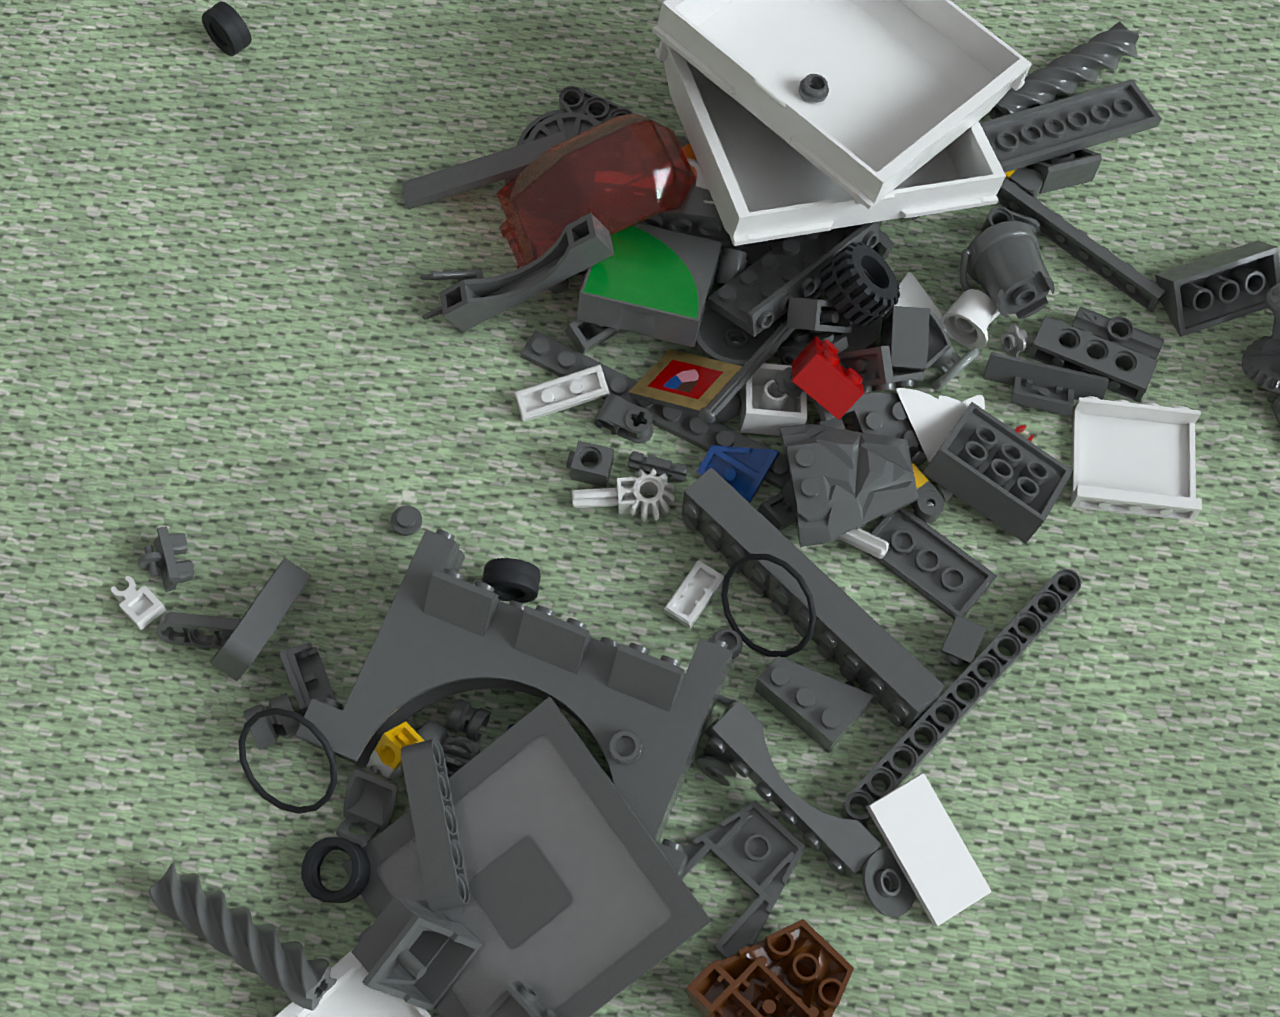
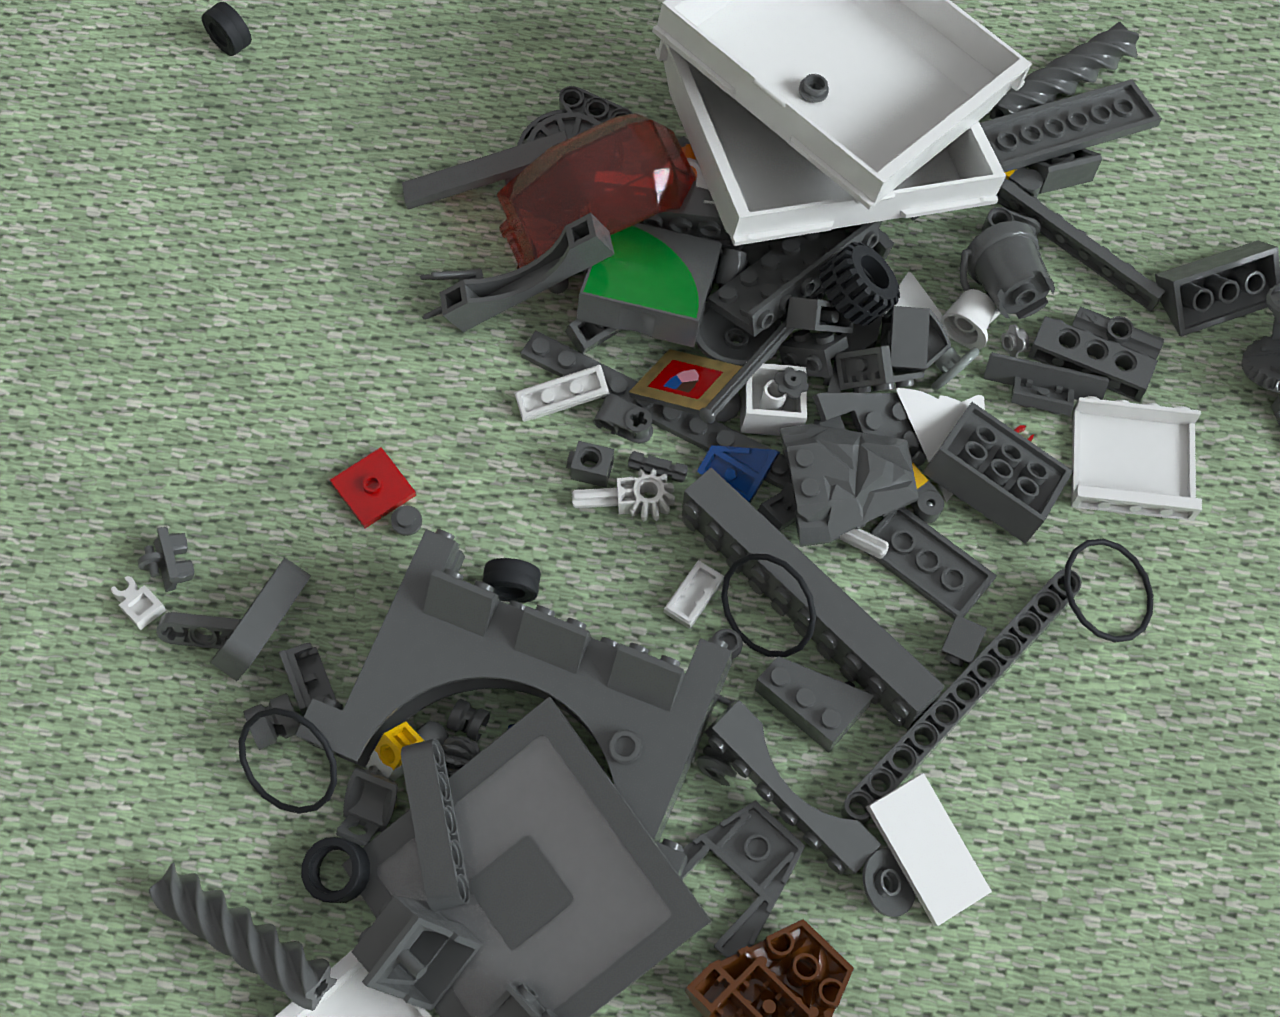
(373, 487): none -> red plate
(824, 379): red brick -> none
(1067, 578): none -> black piece

